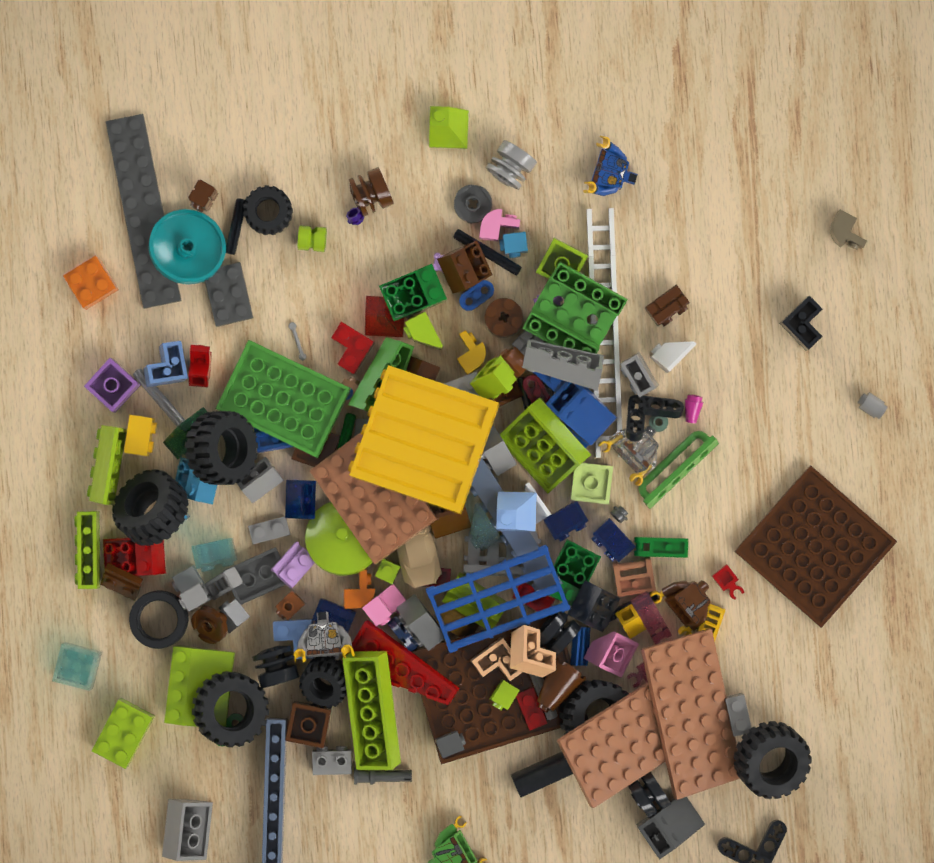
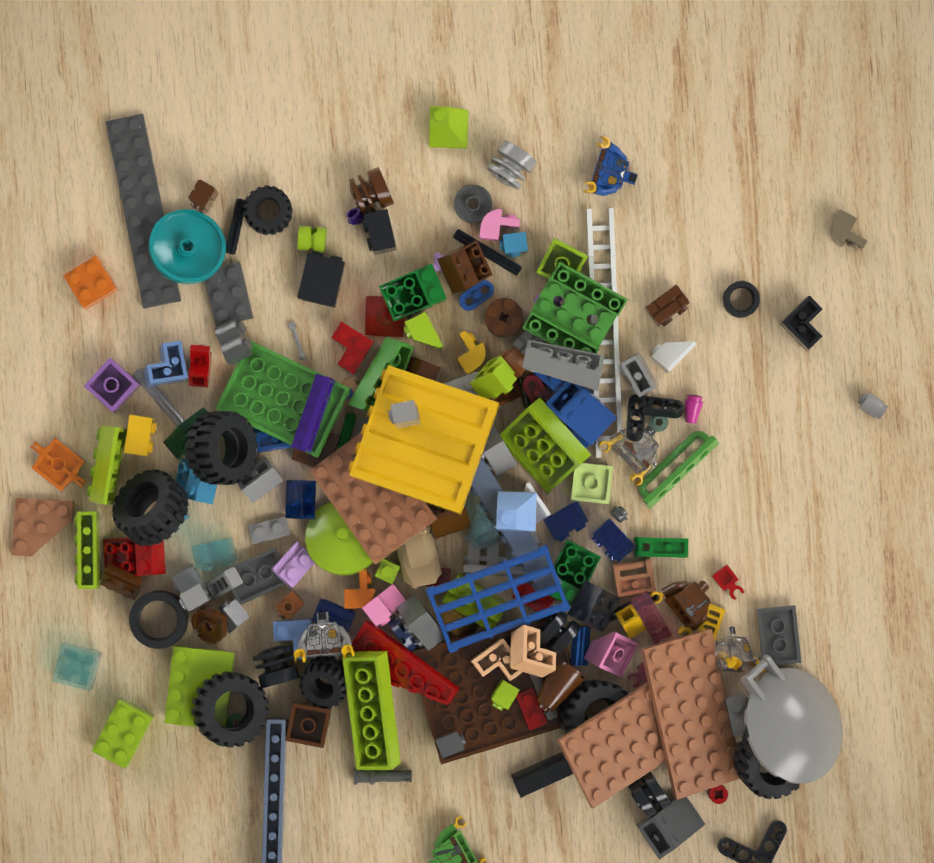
(38, 522): none -> nougat plate
(58, 464): none -> orange plate
(187, 829): light grey slope -> none
(234, 341): none -> dark grey brick
(313, 413): none -> dark purple fence
(321, 279): none -> black brick
(332, 761): light grey brick -> none
(380, 232): none -> black brick
(404, 414): none -> light grey brick
(716, 796): none -> red wheel
(734, 653): none -> clear torso
(755, 297): none -> black tyre
(779, 634): none -> dark grey plate
(791, 722): none -> light grey dish
(815, 546): reddish brown plate -> none

